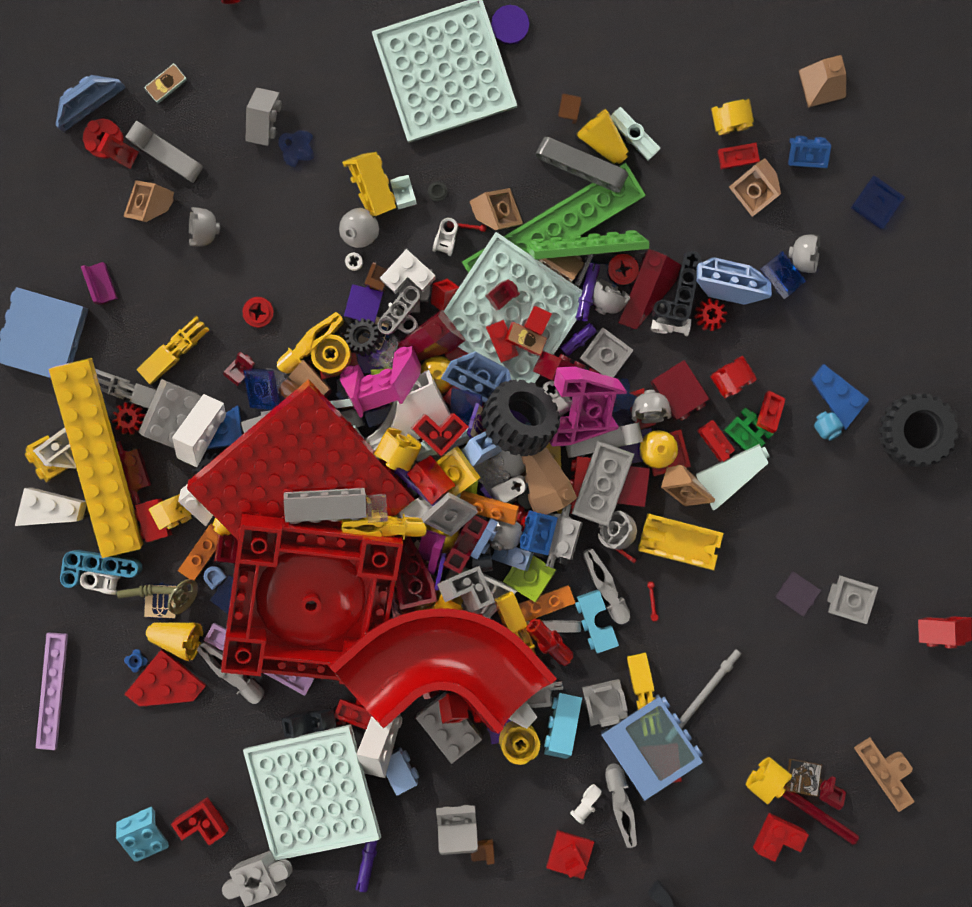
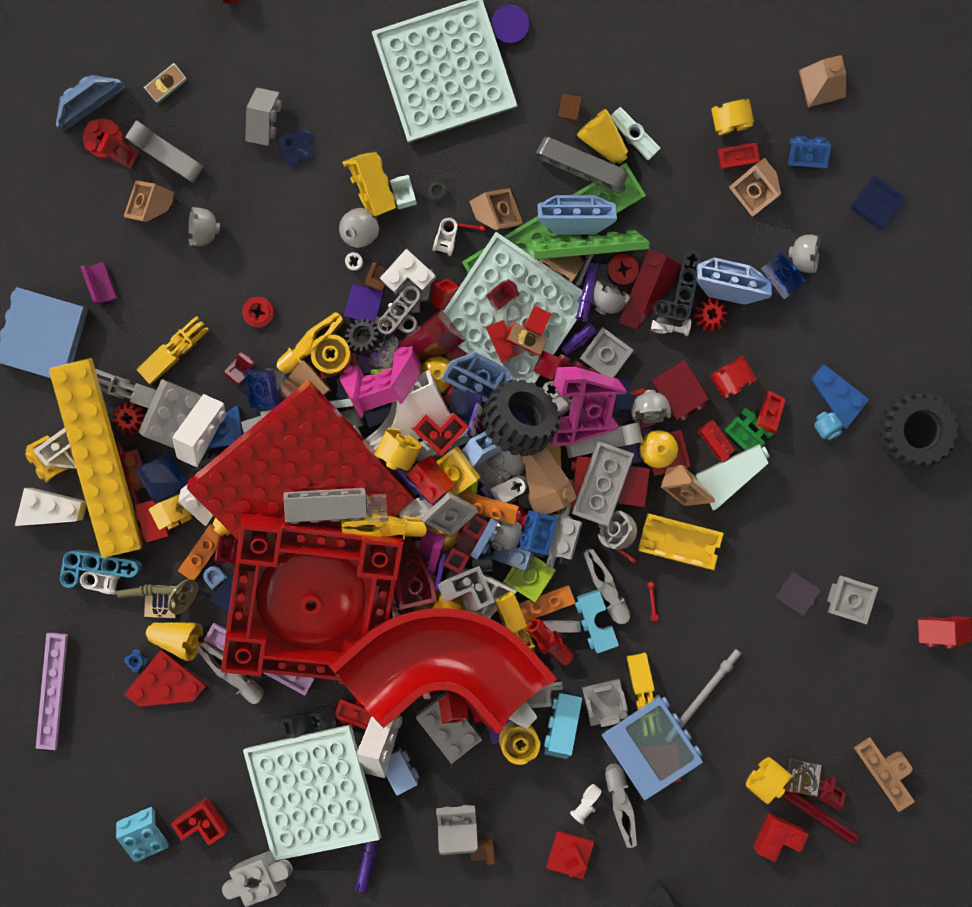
(161, 478): none -> clear blue tile
(576, 214): none -> medium blue wedge

